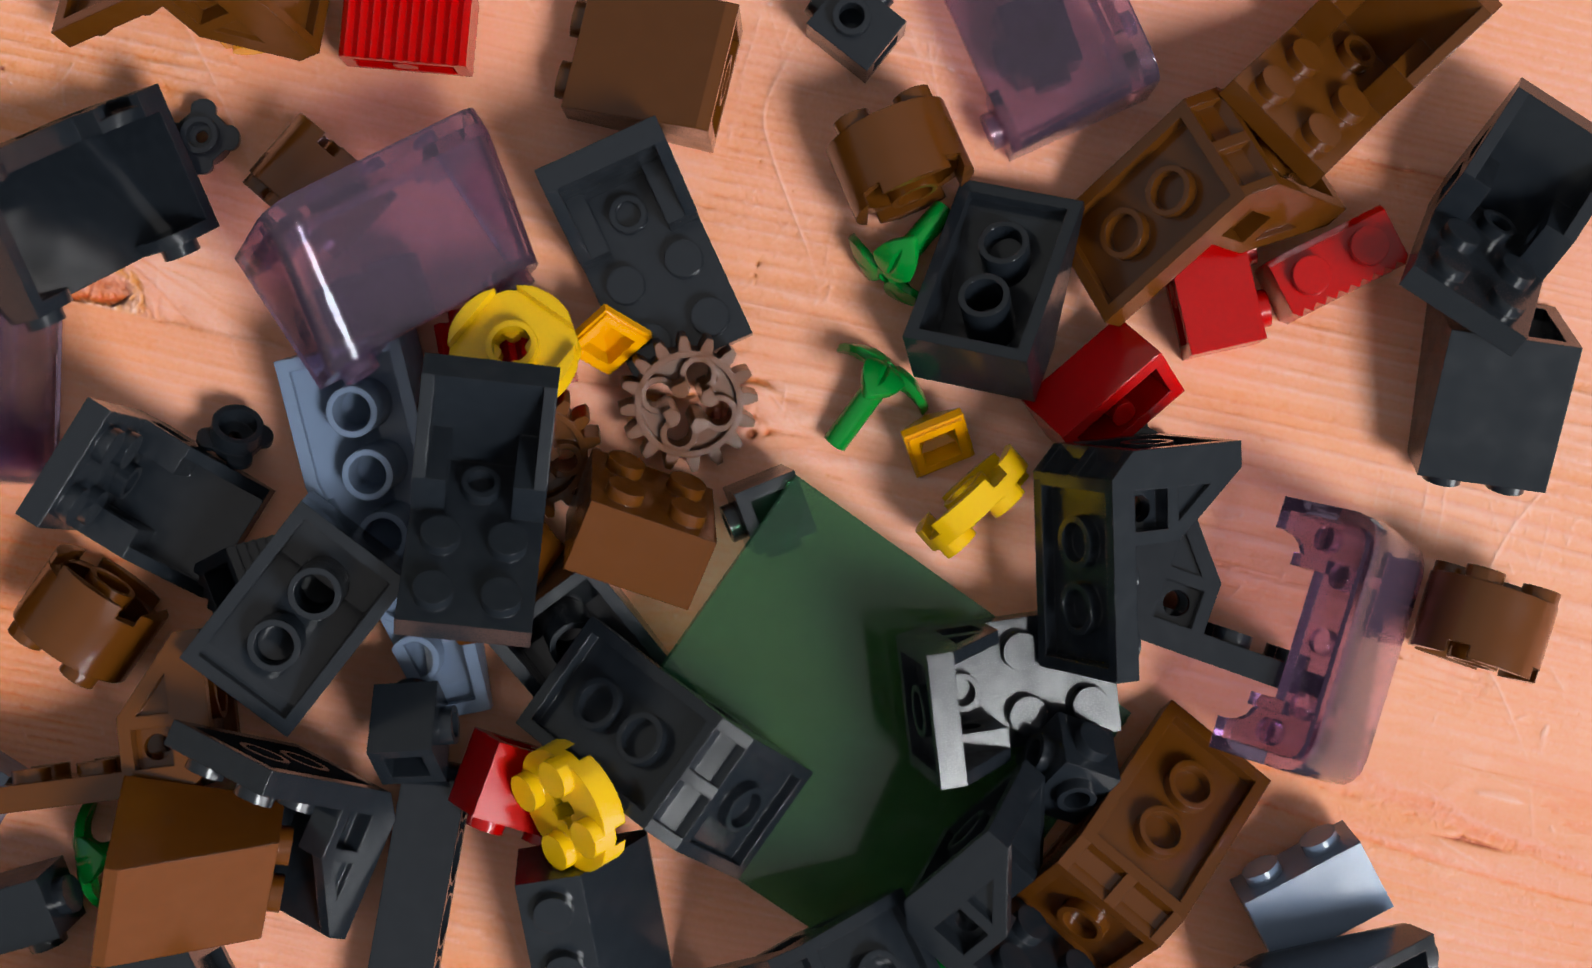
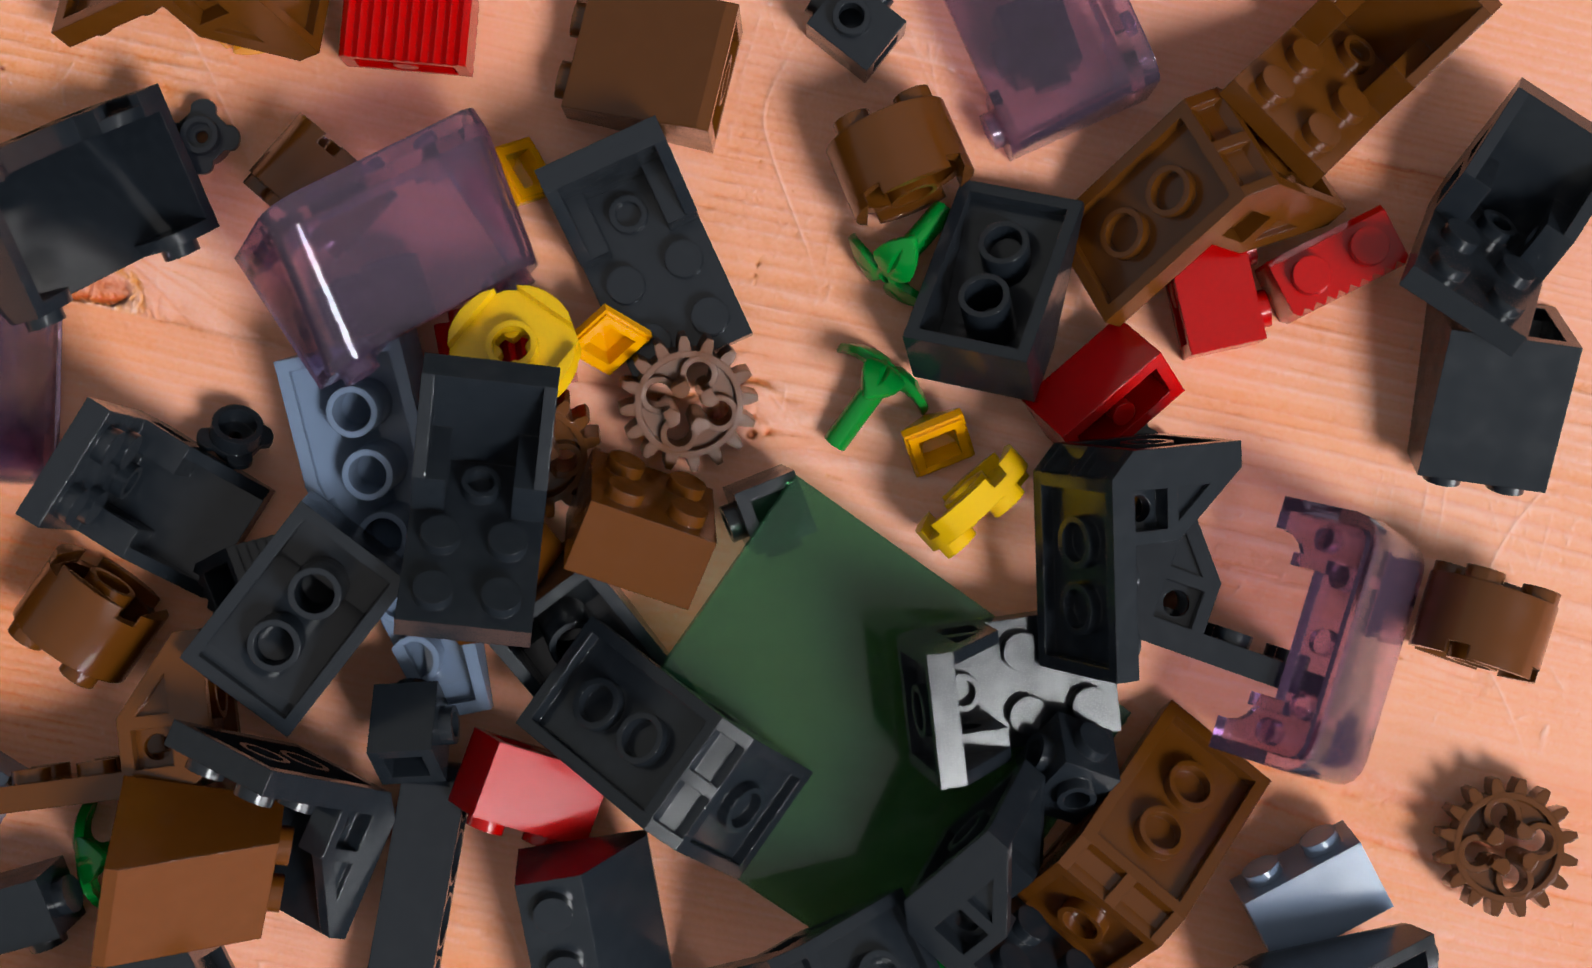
(519, 162): none -> light orange slope
(570, 806): yellow plate -> none
(1524, 816): none -> reddish brown gear

